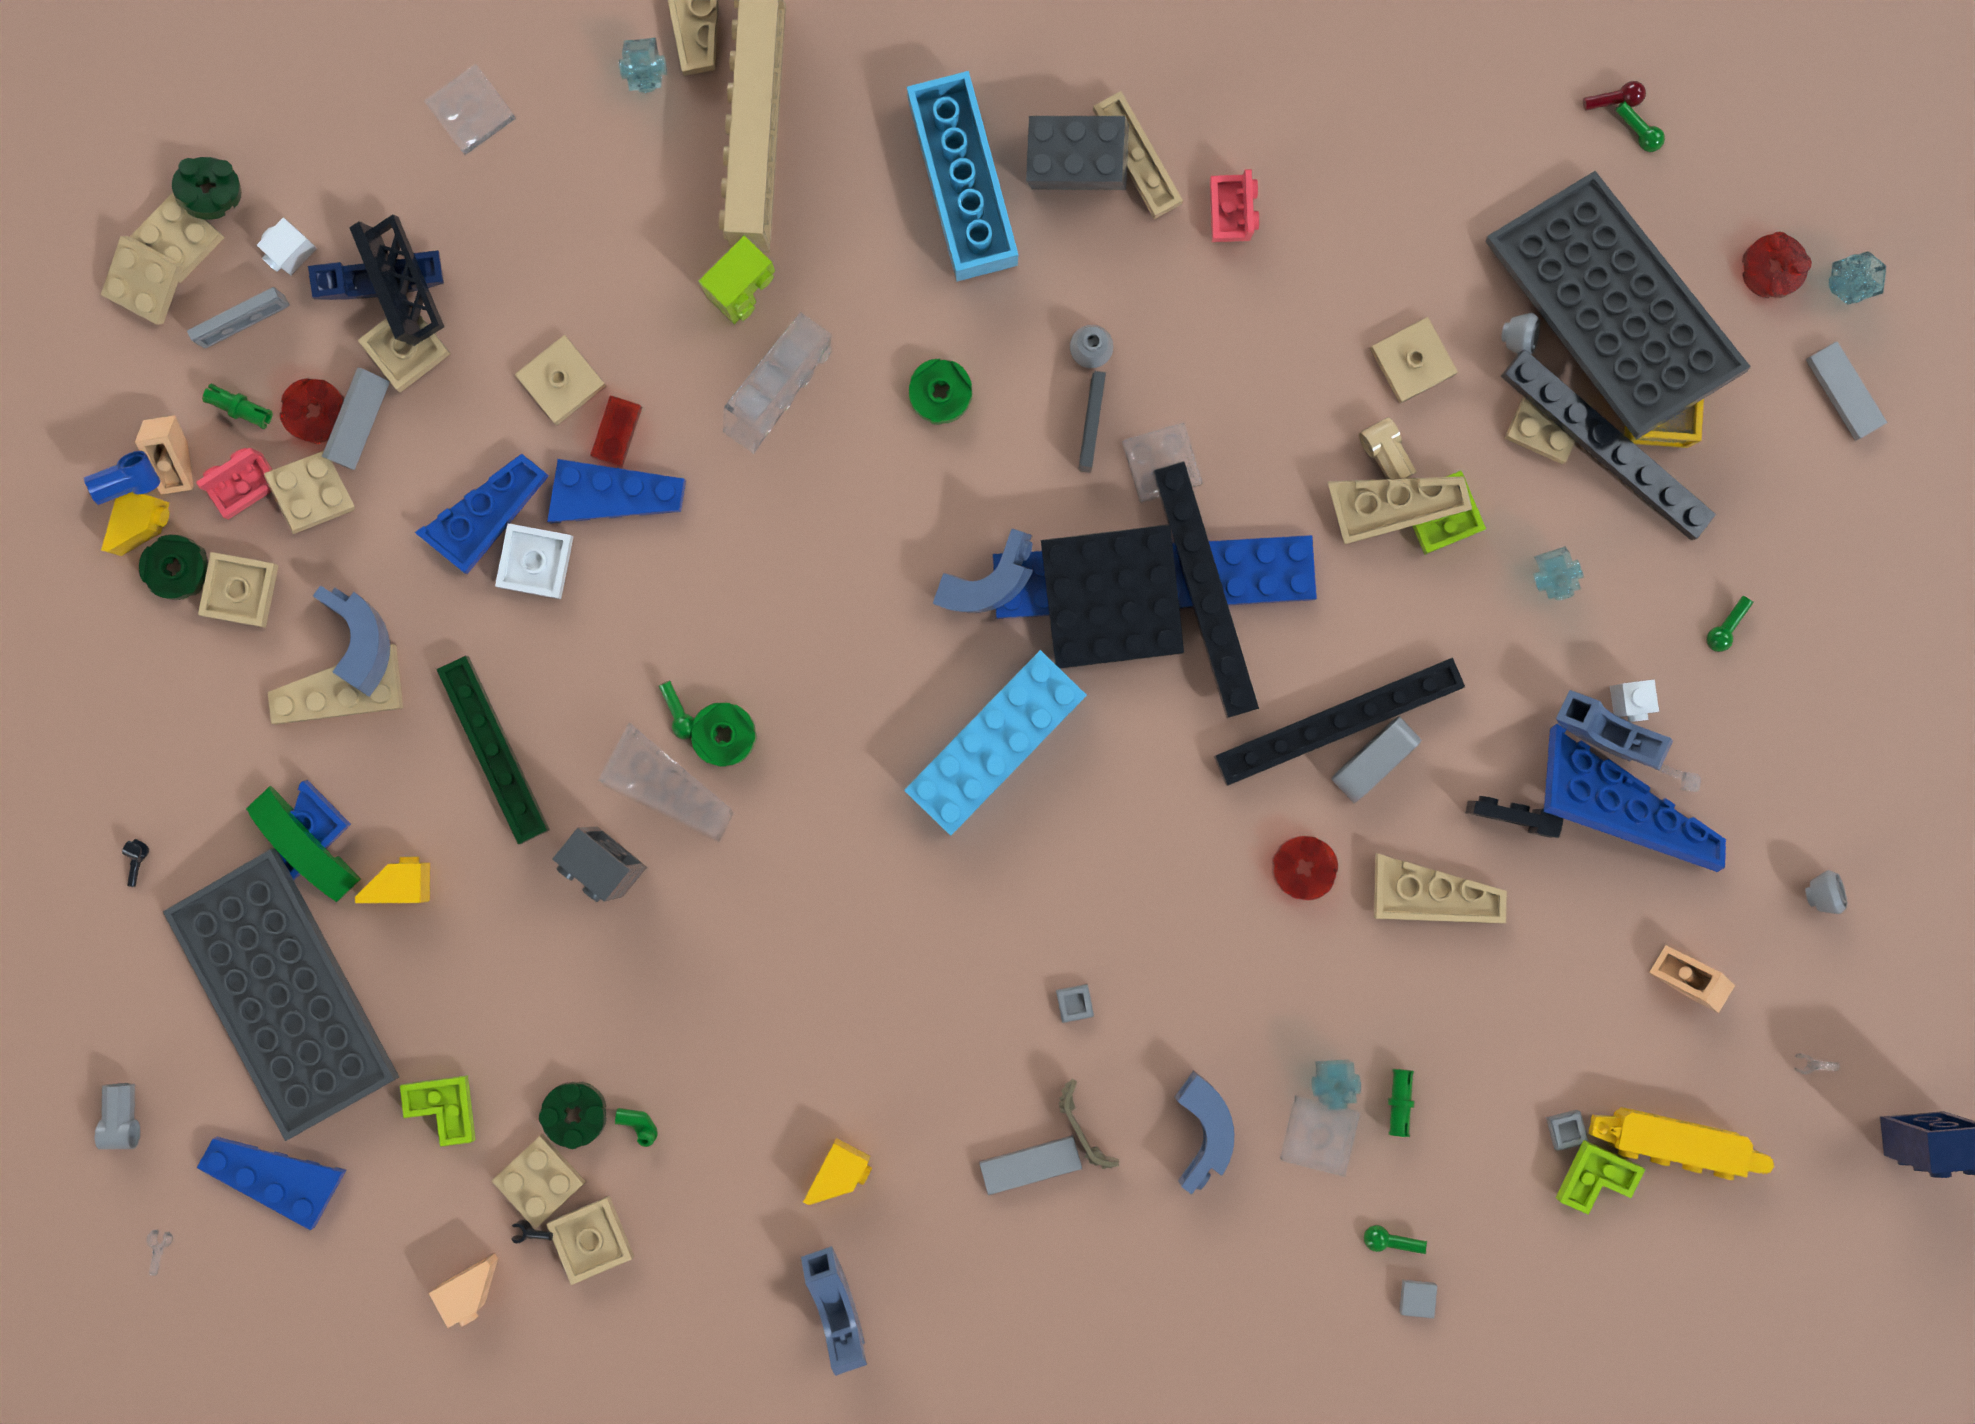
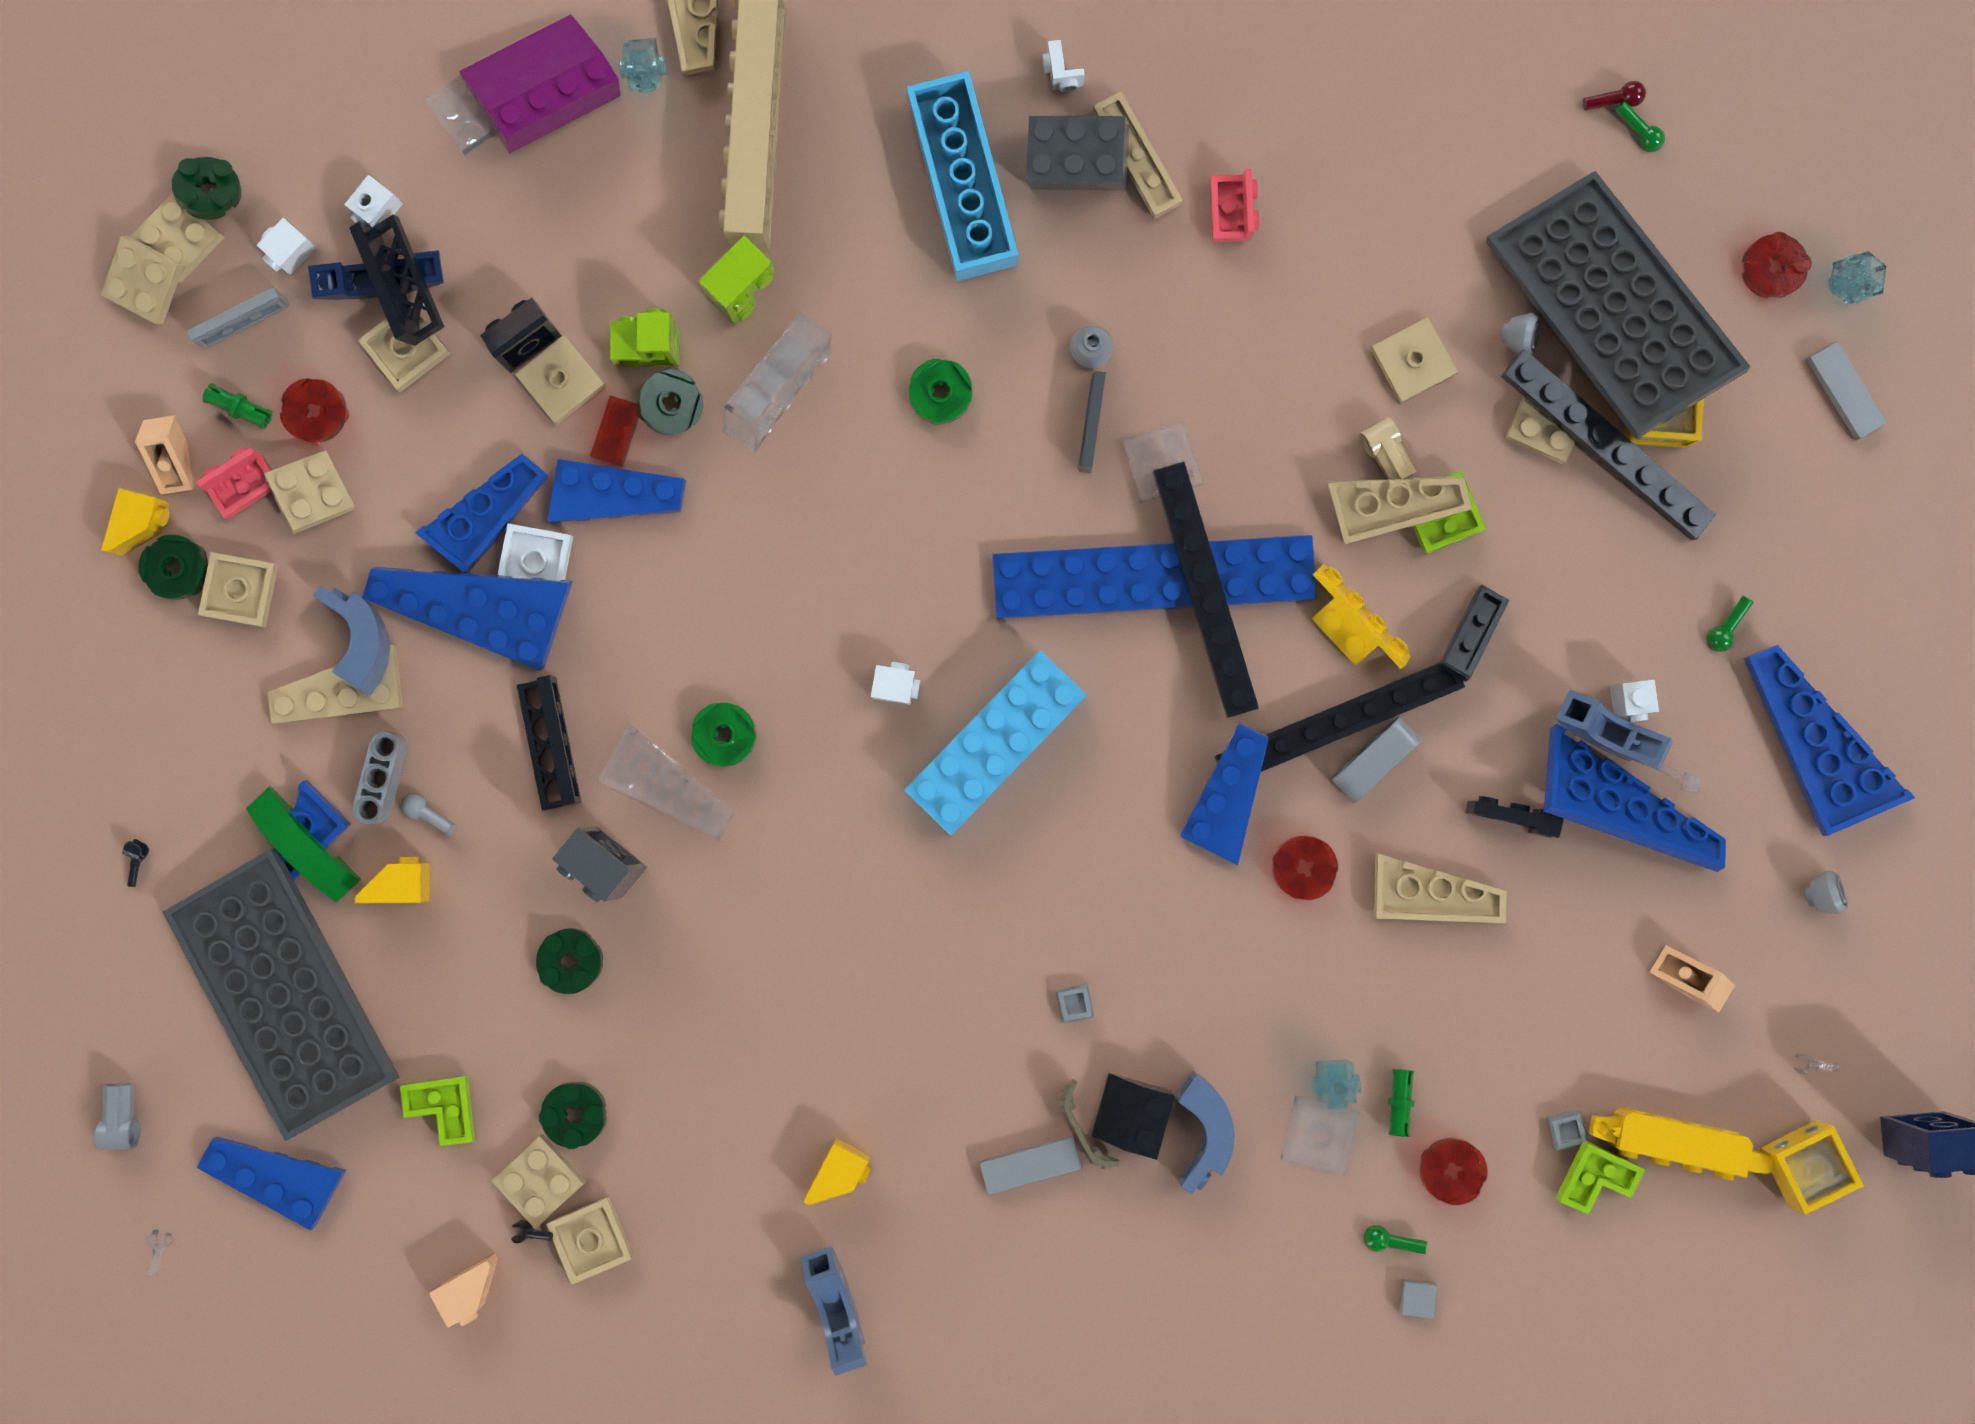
(131, 474): blue piece -> none
(355, 418): light grey tile -> none
(368, 789): none -> light grey beam
(372, 203): none -> white brick
(416, 806): none -> light grey bar
(490, 611): none -> blue wing
(493, 749): dark green plate -> none
(519, 335): none -> black slope
(541, 82): none -> magenta slope
(554, 973): none -> dark green plate
(556, 741): none -> black fence
(641, 1123): green arm -> none
(645, 339): none -> lime brick
(682, 722): green bar -> none
(685, 393): none -> plate
(895, 683): none -> white brick
(994, 590): sand blue arch -> none
(1054, 64): none -> white bracket
(1112, 596): black plate -> none
(1133, 1115): none -> black slope
(1227, 799): none -> blue wing
(1352, 624): none -> yellow bracket
(1442, 1186): none -> clear red plate
(1473, 633): none -> black tile
(1553, 564): clear light blue brick -> none
(1812, 1167): none -> piece
(1827, 755): none -> blue wing

